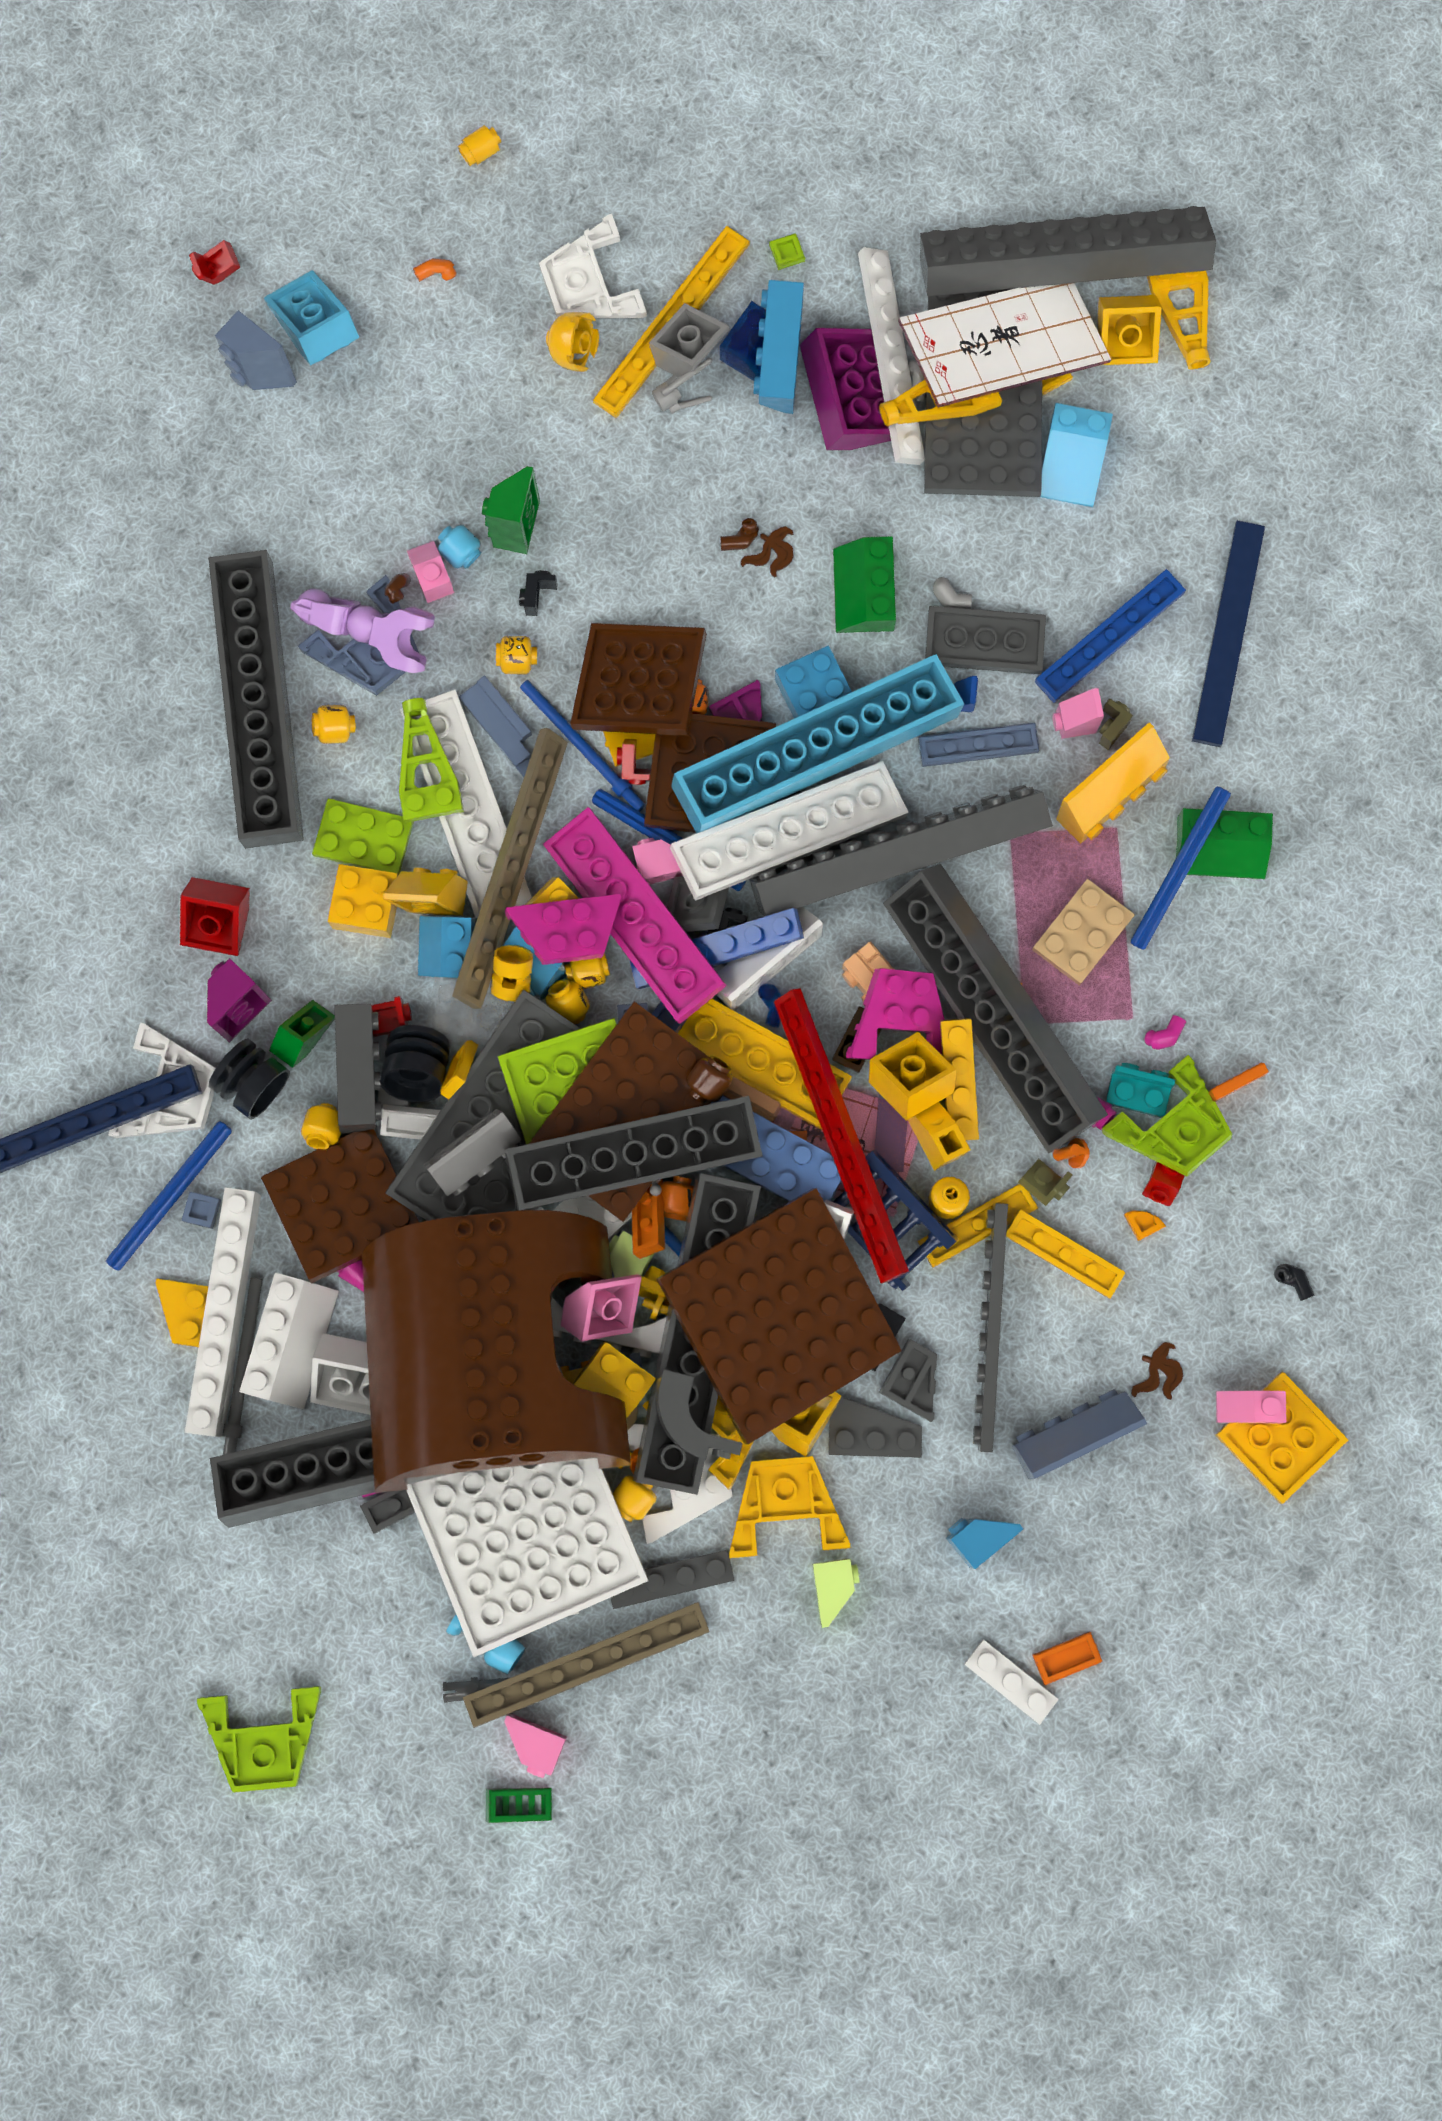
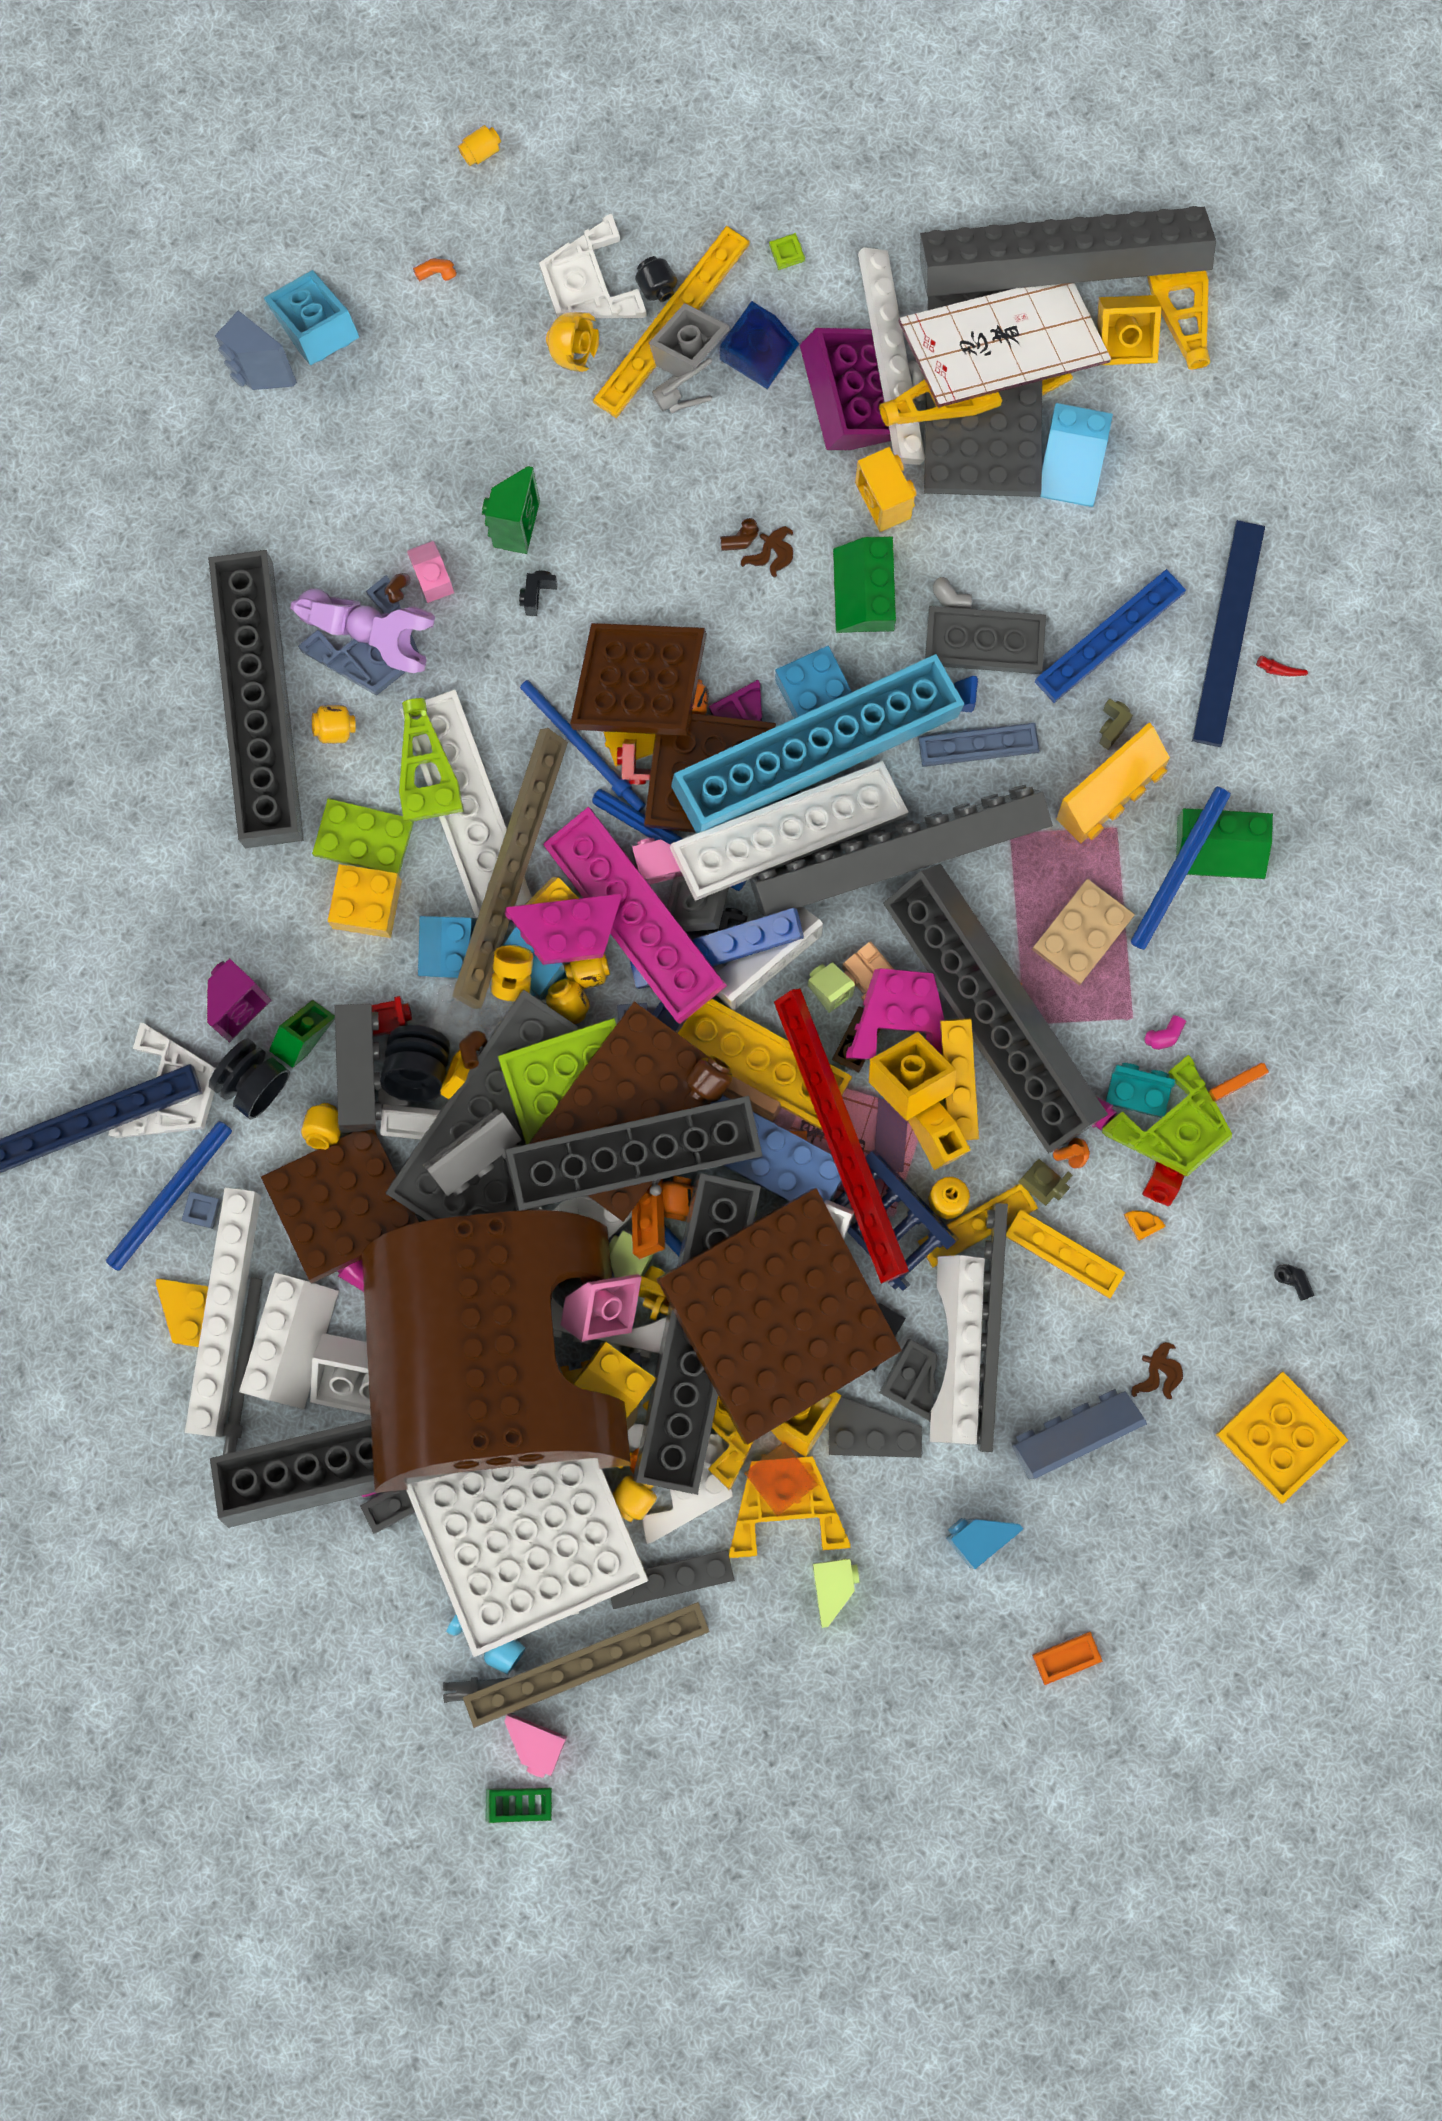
(213, 916): red slope -> none
(215, 264): red bracket -> none
(262, 1754): lime wing -> none
(428, 892): yellow slope -> none
(459, 546): medium azure head -> none
(469, 1046): none -> reddish brown arm
(498, 721): sand blue piece -> none
(515, 655): yellow head -> none
(656, 279): none -> black head
(673, 1413): dark grey arch -> none
(769, 994): clear blue arm -> none
(780, 345): dark azure slope -> none
(780, 1478): none -> clear orange piece
(831, 986): none -> yellowish green slope
(885, 488): none -> yellow brick
(956, 1408): none -> white arch
(1011, 1681): white plate -> none
(1079, 715): bright pink slope -> none
(1251, 1407): bright pink slope -> none
(1276, 668): none -> red helmet

